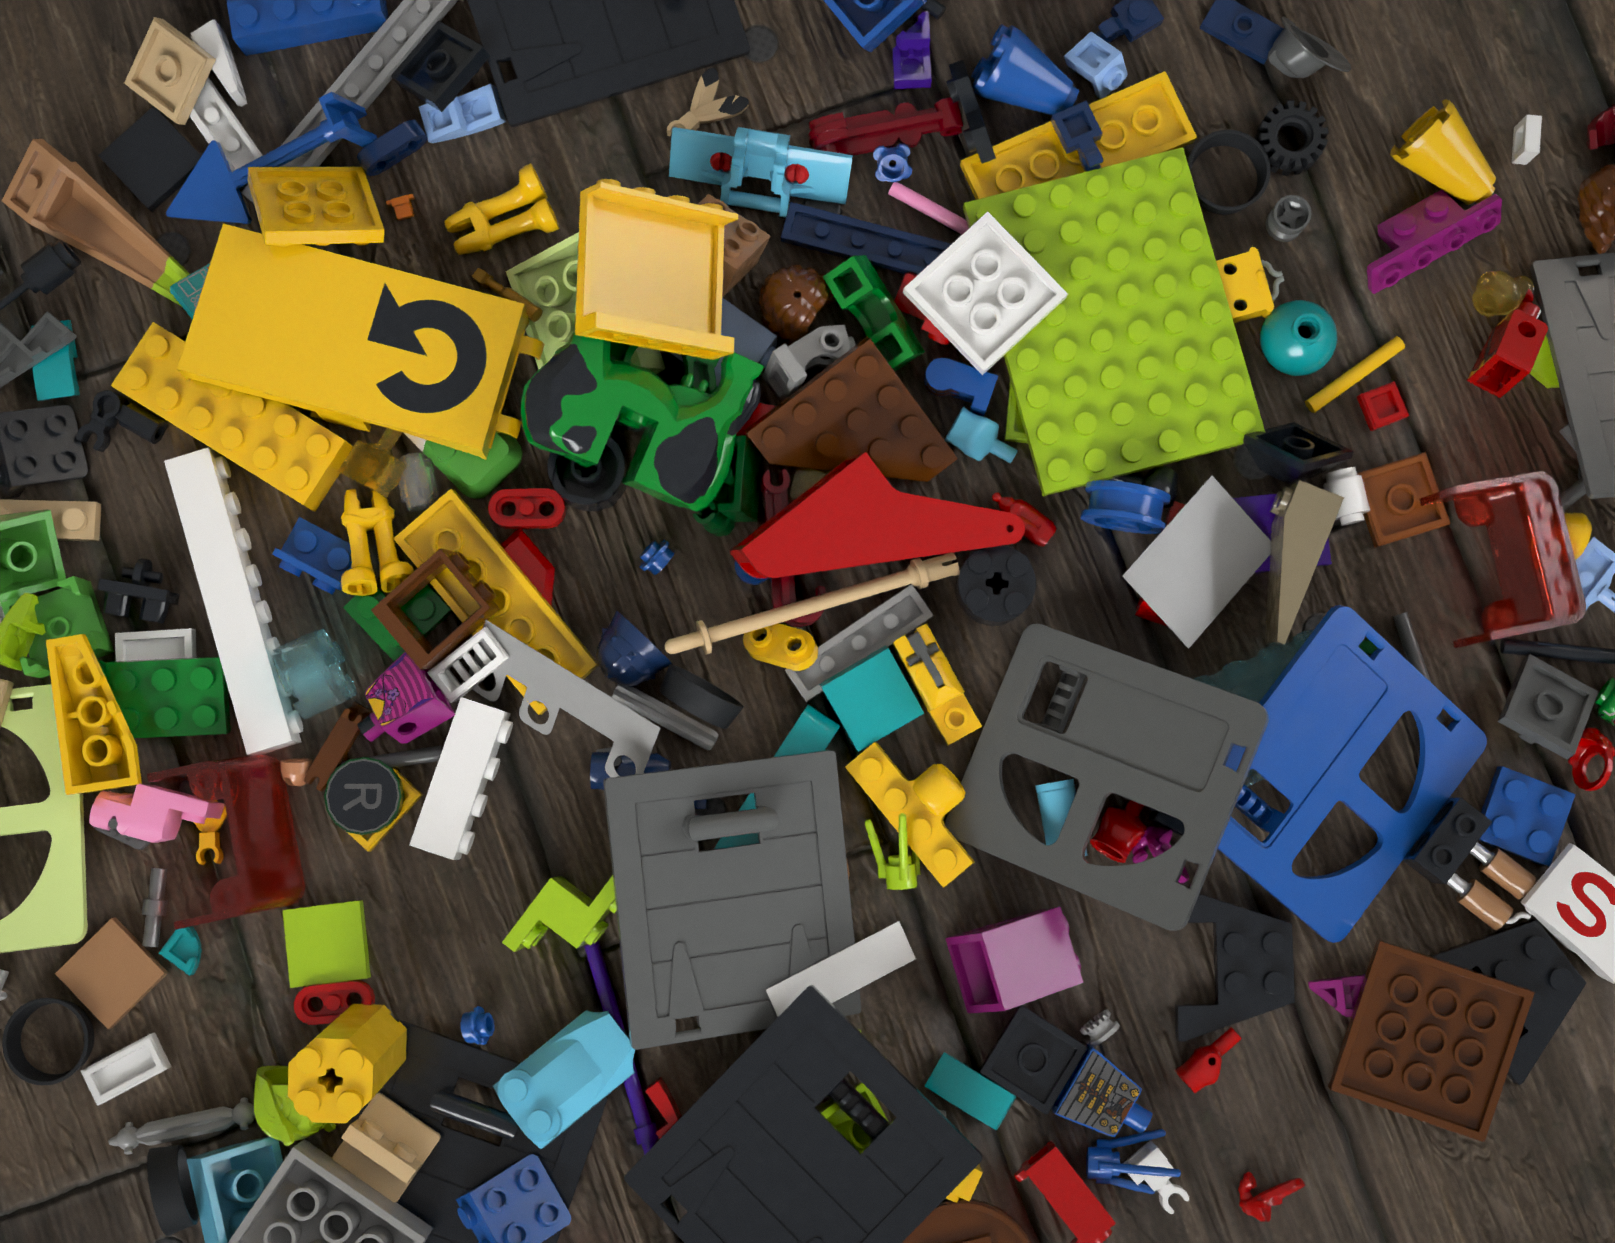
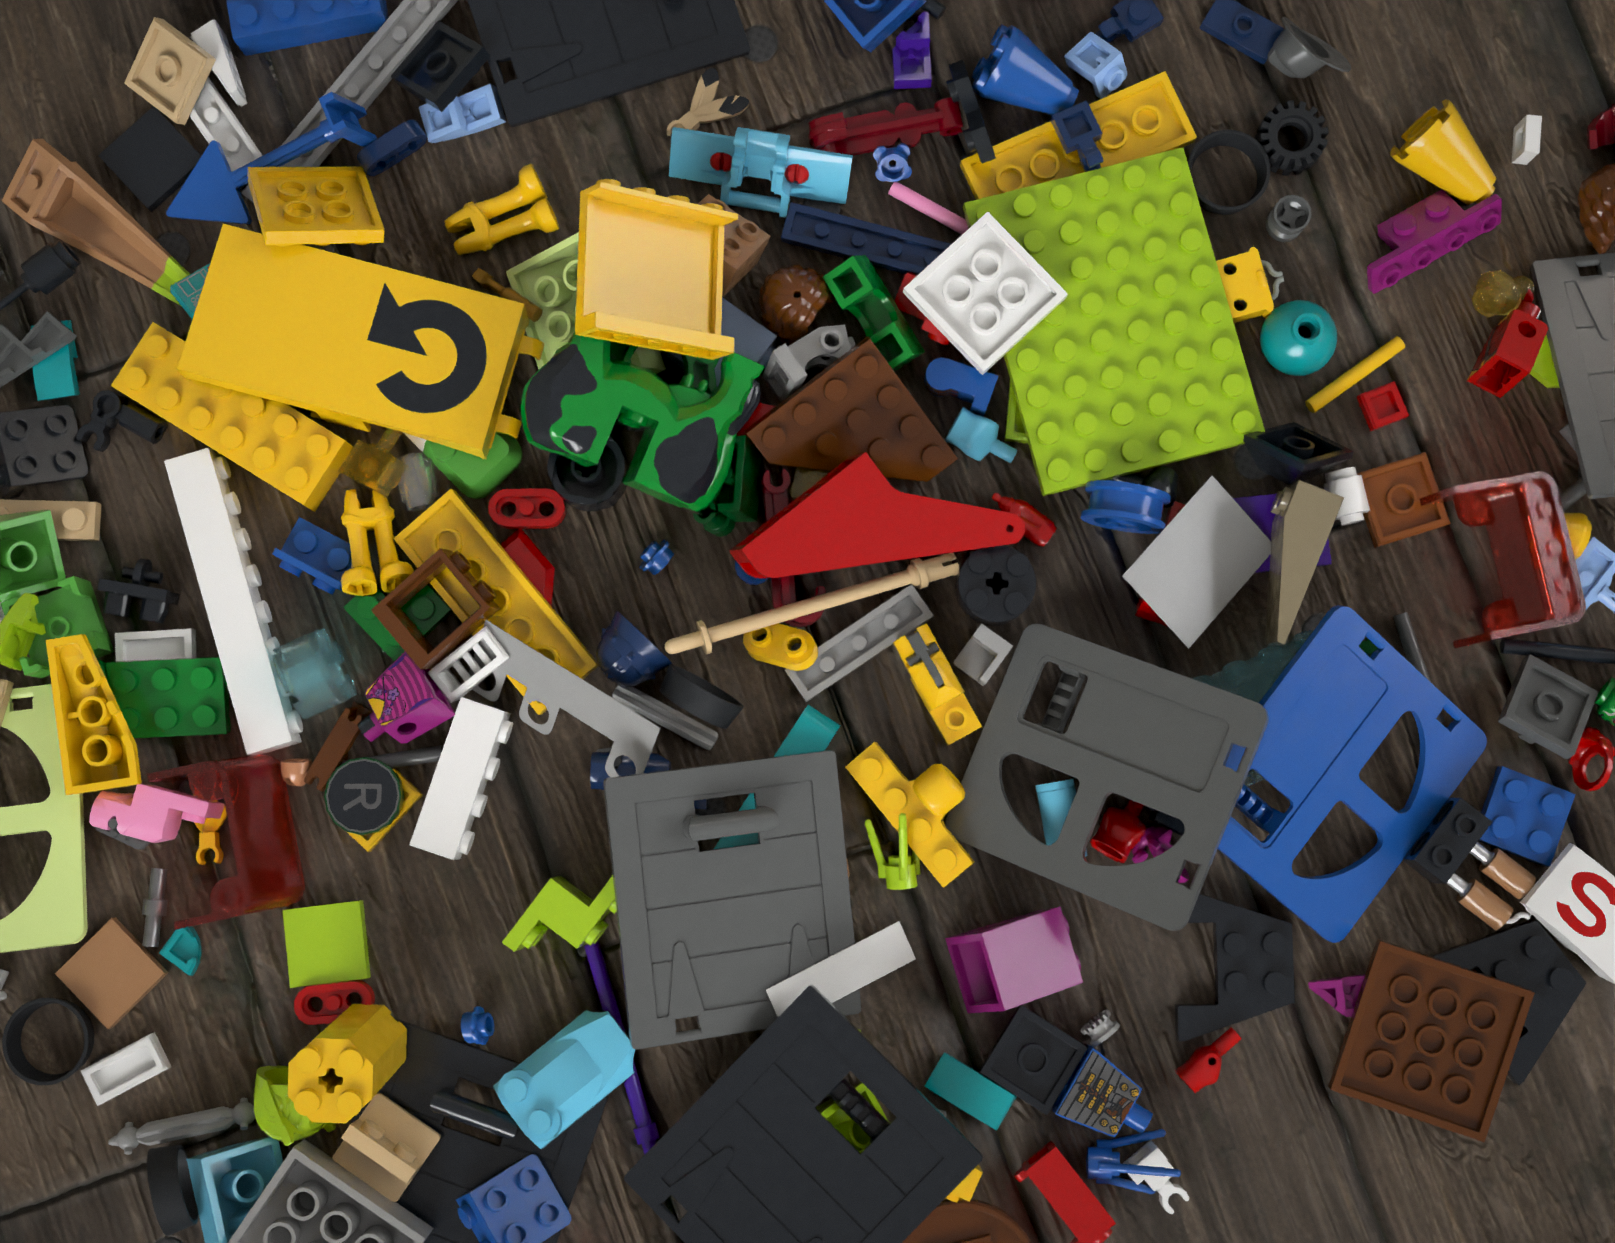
(402, 206): orange piece -> none
(664, 1101): red slope -> none
(871, 698): teal tile -> none
(982, 654): none -> light grey panel
(1261, 1204): red piece -> none

